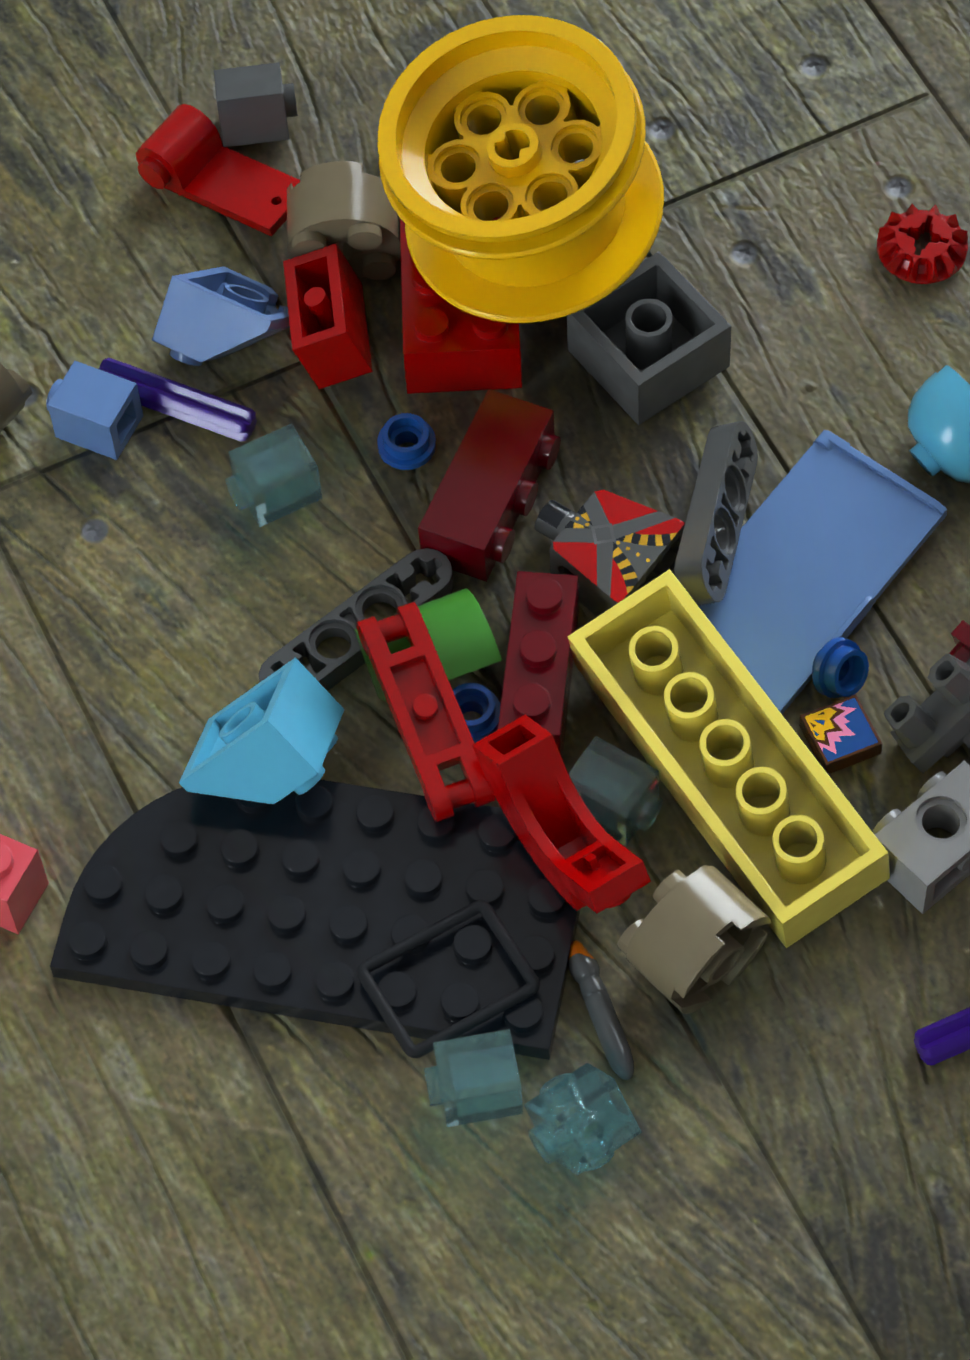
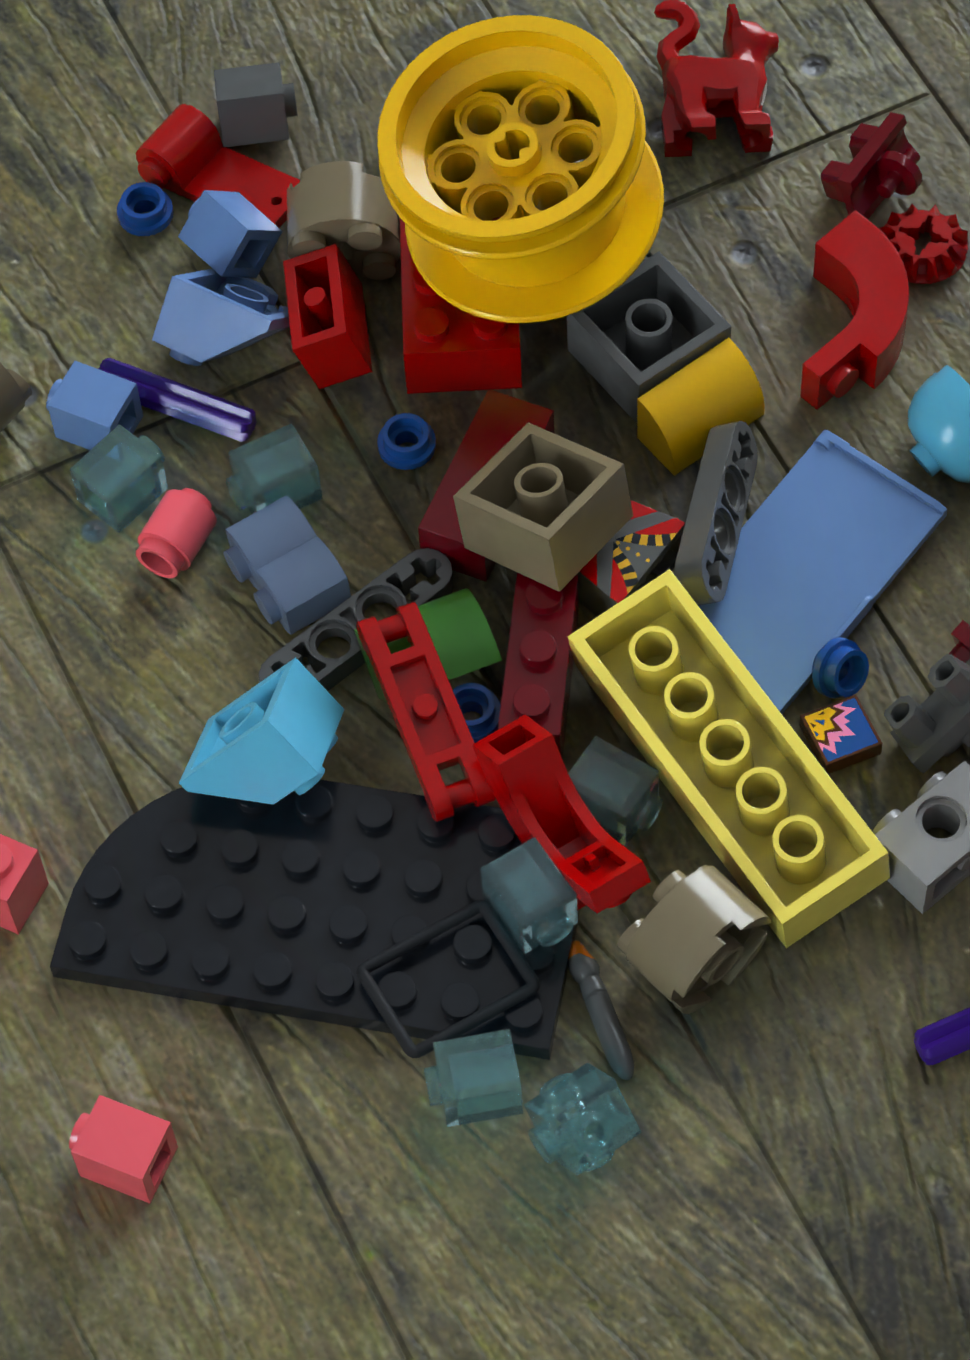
(120, 477): none -> clear light blue brick
(123, 1148): none -> coral brick
(144, 198): none -> blue plate
(175, 532): none -> coral brick
(229, 233): none -> medium blue brick
(287, 565): none -> sand blue brick
(530, 896): none -> clear light blue brick
(543, 506): none -> dark tan brick
(702, 395): none -> yellow brick
(713, 88): none -> red animal
(870, 278): none -> red arch
(880, 166): none -> dark red hips

